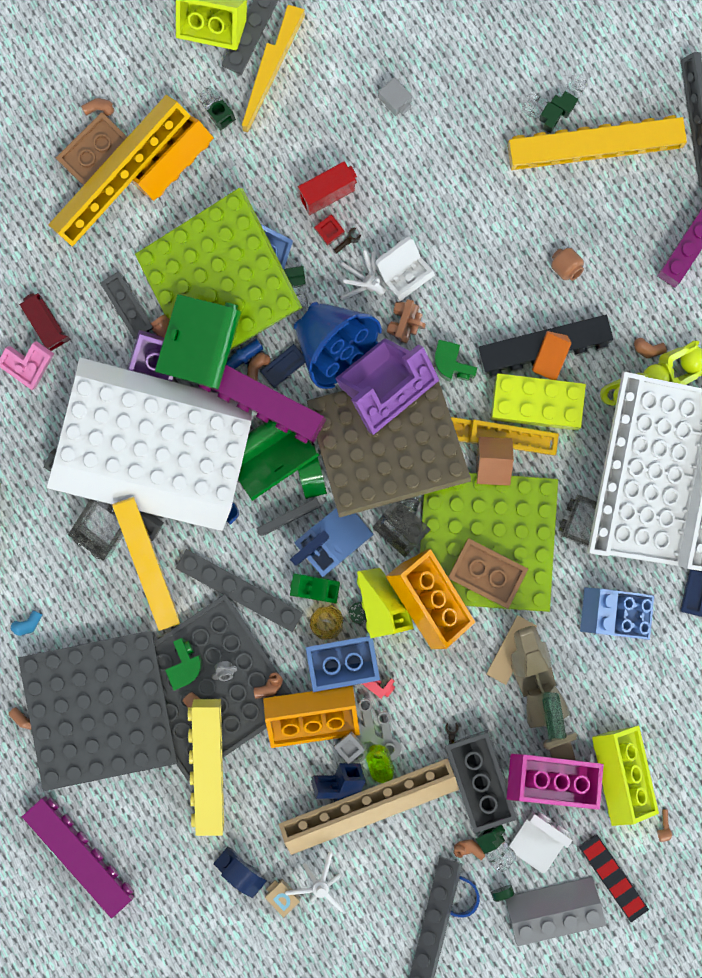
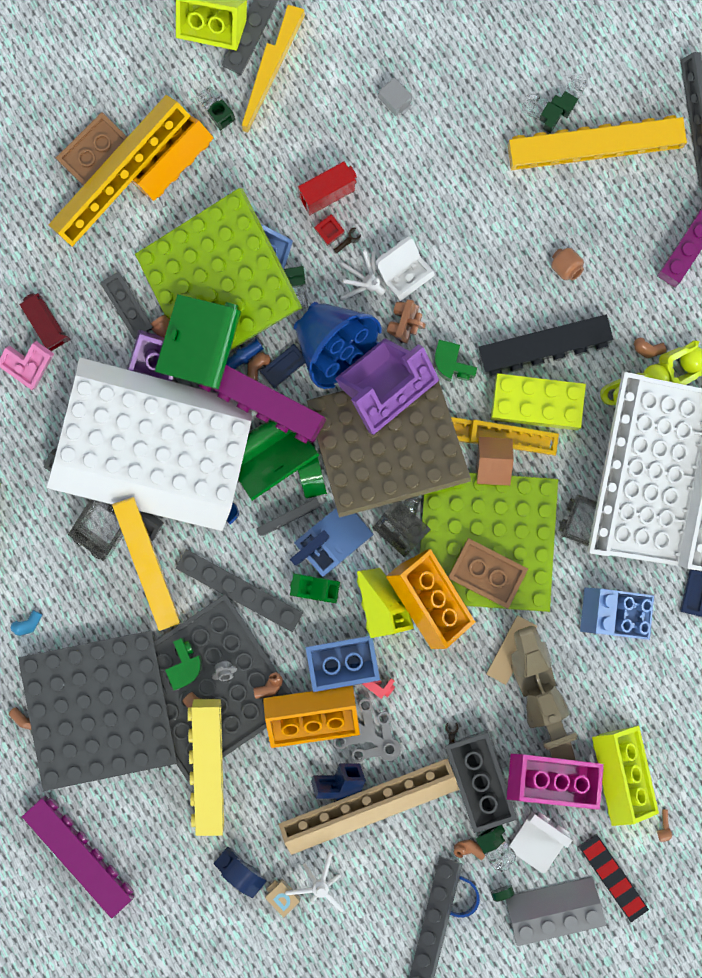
(98, 104): nougat arm -> none
(324, 629): clear yellow hair -> none
(349, 747): light grey plate -> none
(357, 613): dark green tile -> none
(380, 763): clear neon green plate -> none
(552, 355): orange slope -> none
(553, 716): clear green slope -> none

